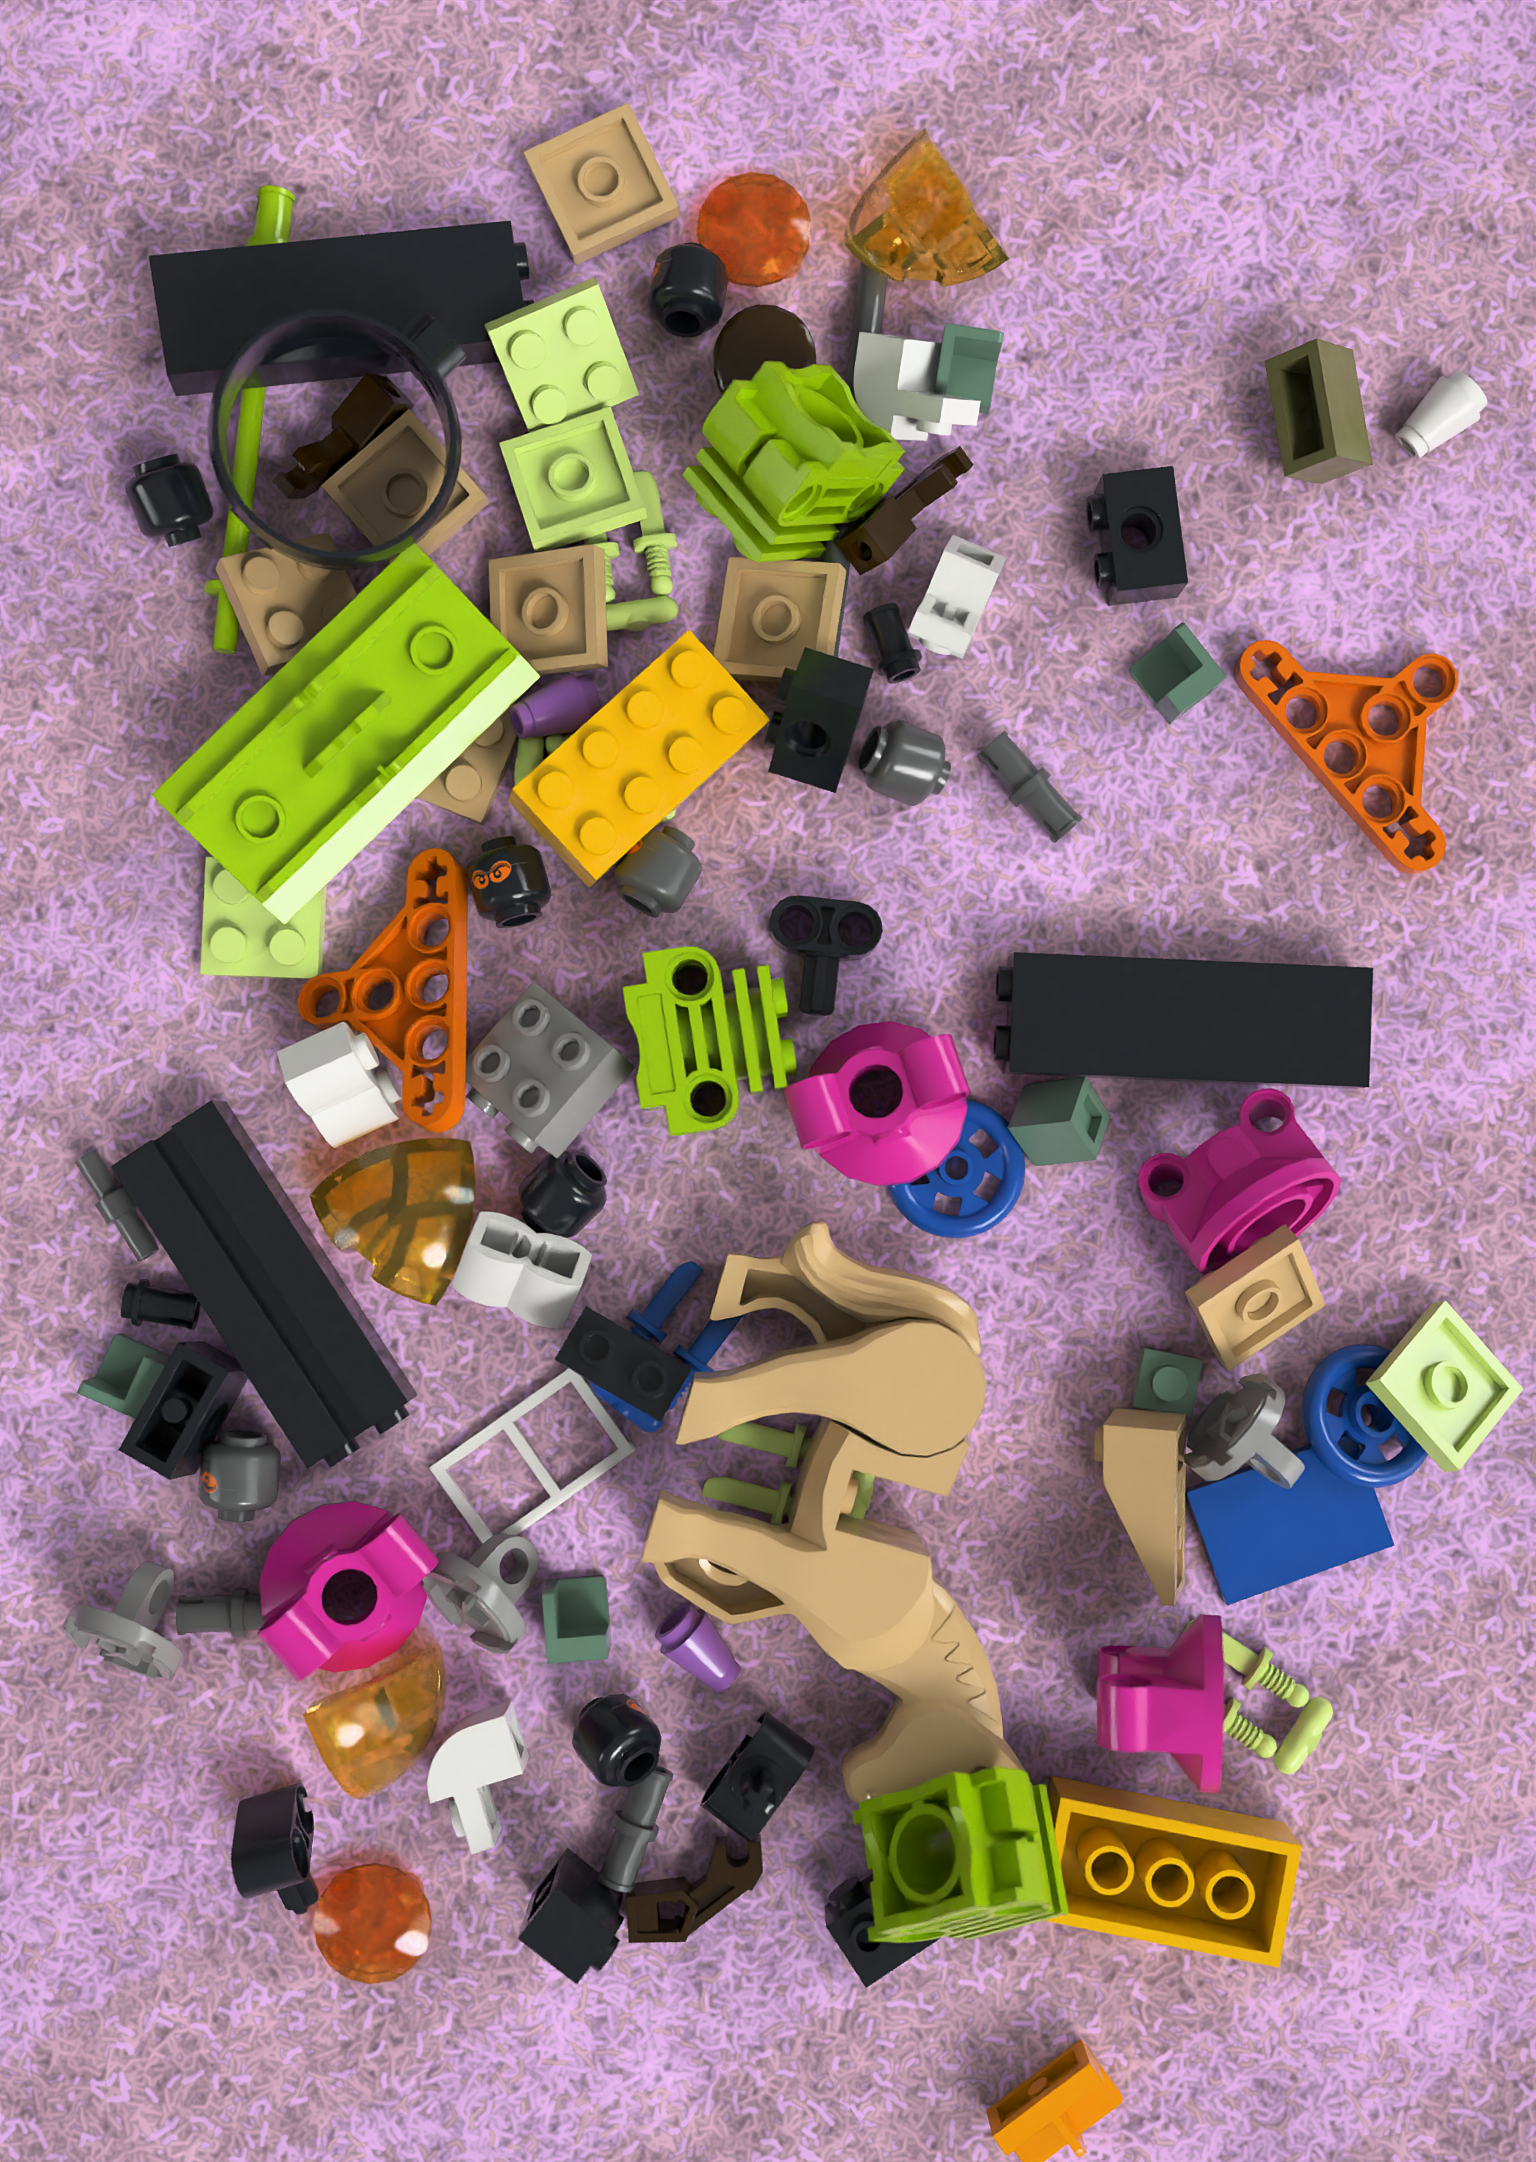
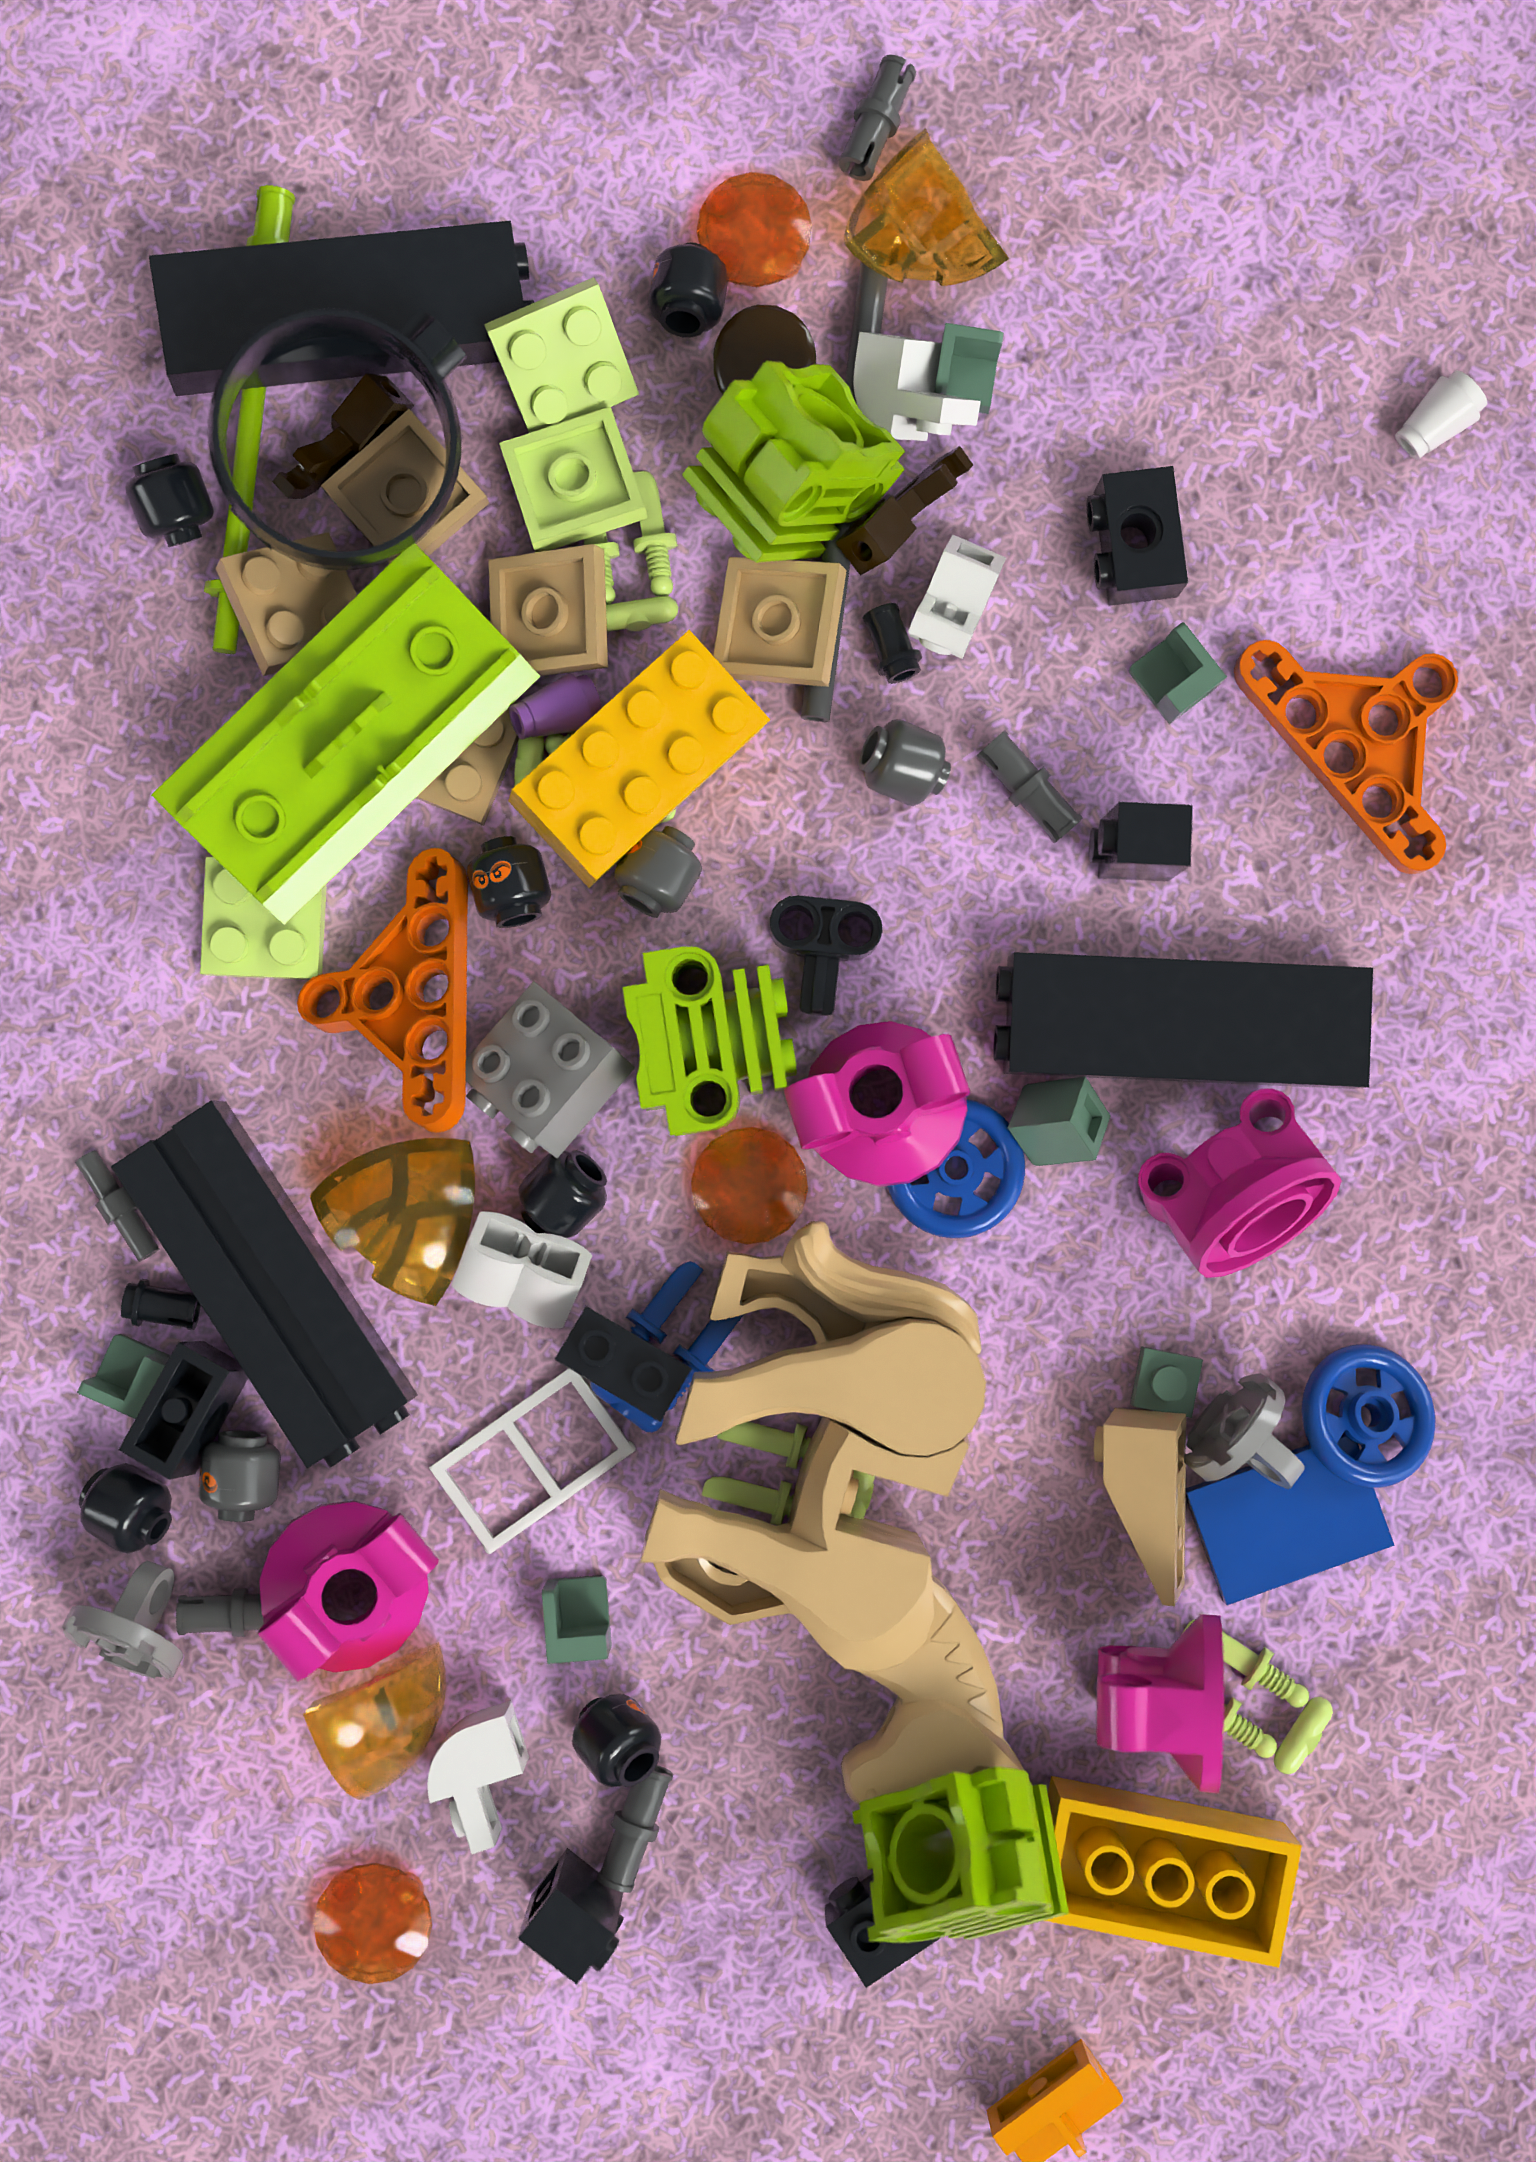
(125, 1508): none -> black head
(275, 1848): black beam -> none
(340, 1084): white brick -> none
(477, 1594): light grey tile -> none
(602, 183): tan plate -> none
(697, 1647): medium lavender cone -> none
(703, 1899): dark brown piece -> none
(749, 1185): none -> clear orange dish
(758, 1777): black beam -> none
(818, 718): black brick -> none
(877, 118): none -> dark grey pin
(1142, 841): none -> black brick
(1255, 1297): tan plate -> none
(1318, 412): olive brick -> none
(1444, 1386): yellowish green plate -> none

